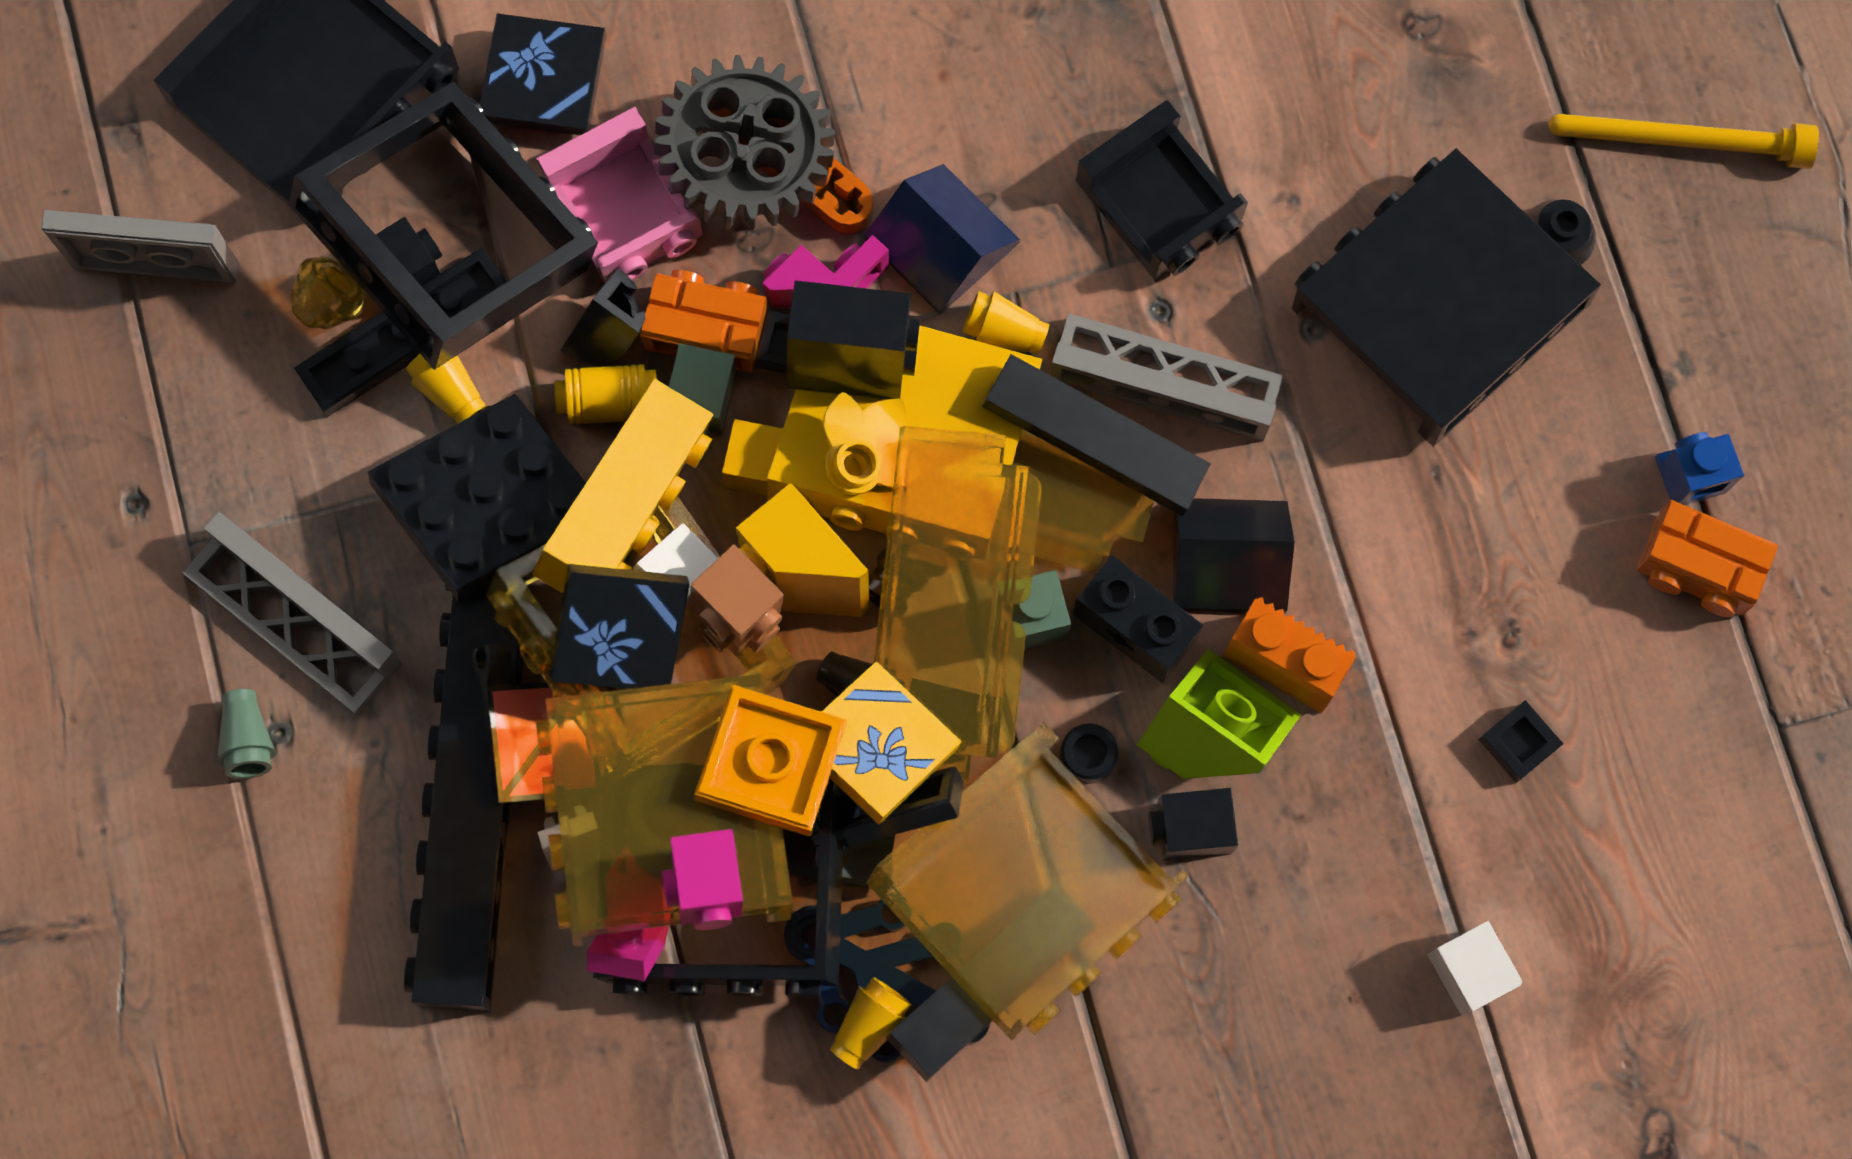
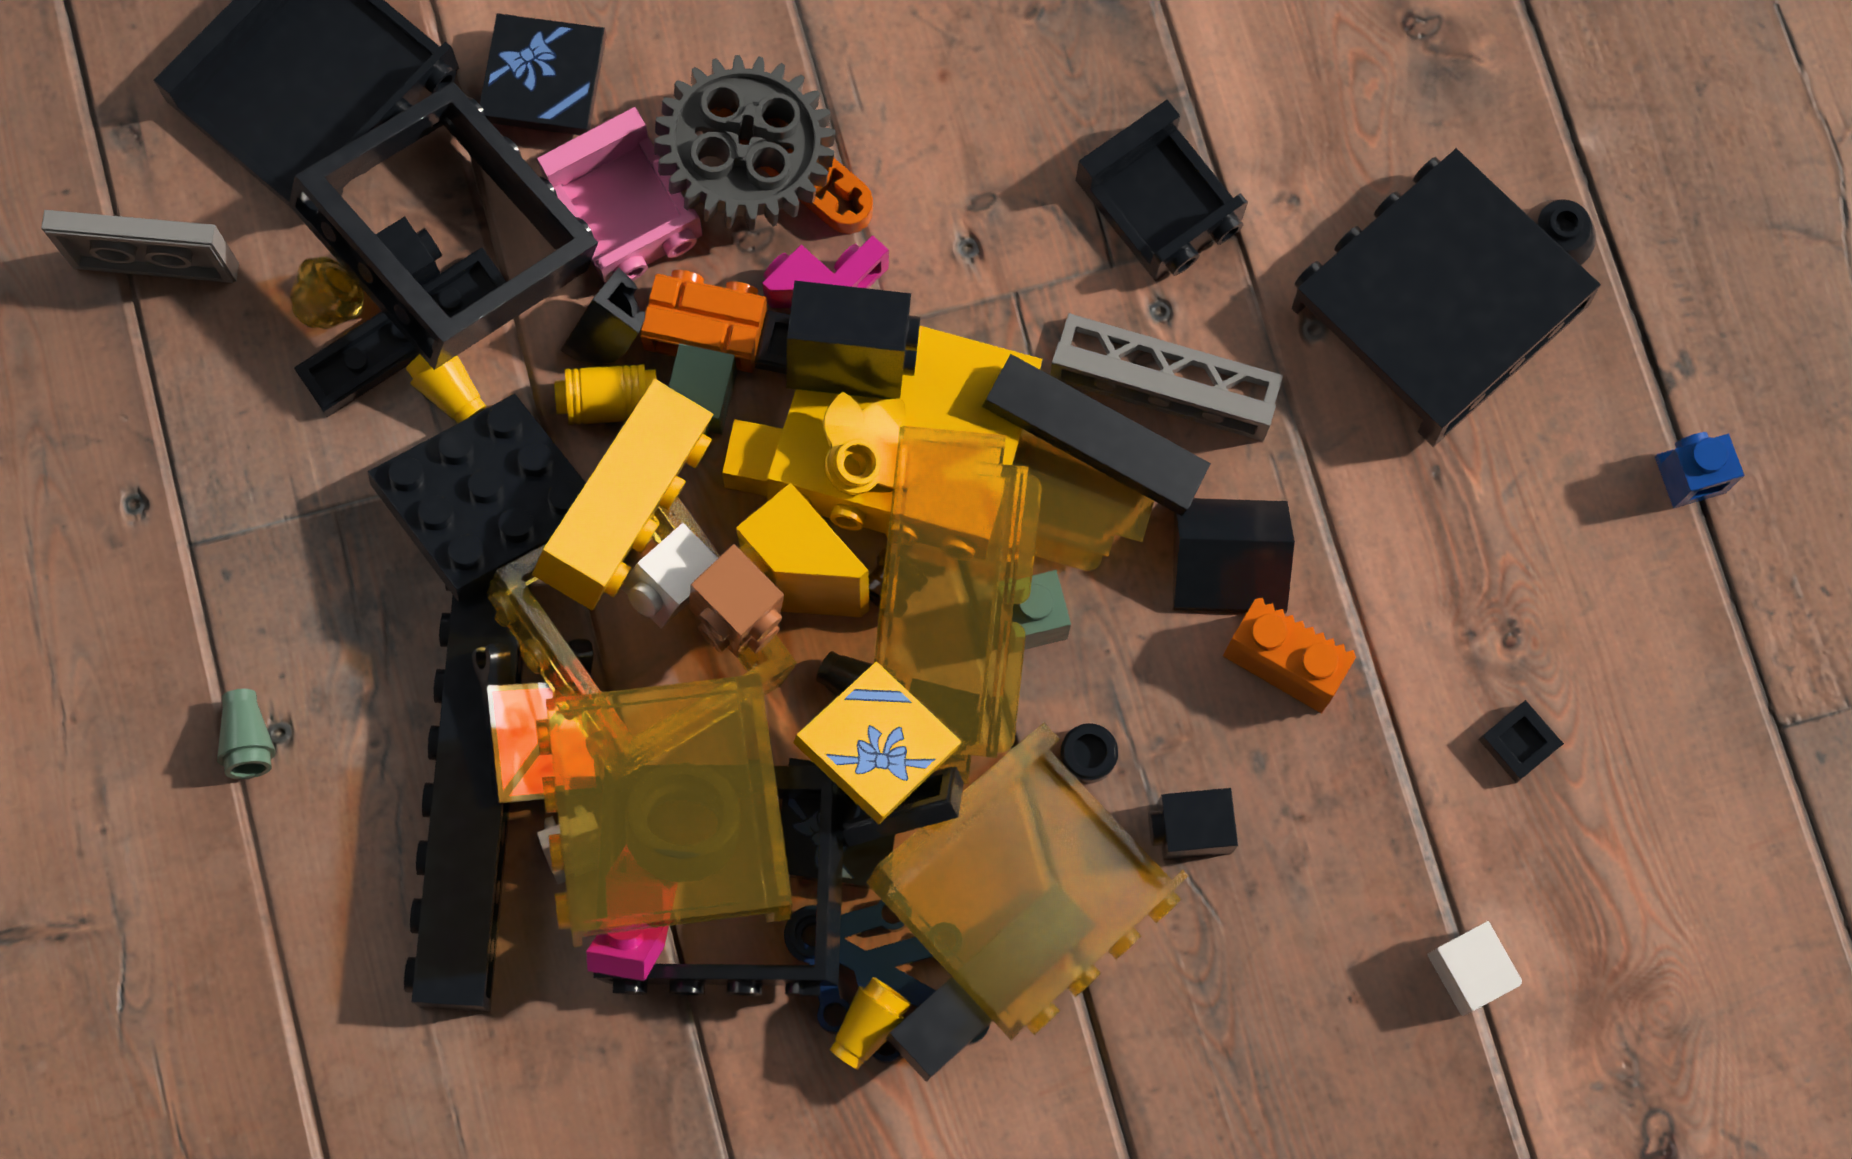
(302, 595): light grey fence -> none
(618, 627): black tile -> none
(704, 879): dark pink brick -> none
(770, 760): light orange tile -> none
(940, 236): dark blue slope -> none
(1004, 324): yellow cone -> none
(1137, 618): black brick -> none
(1217, 723): lime slope -> none
(1706, 560): orange brick -> none
(1794, 144): yellow piece -> none

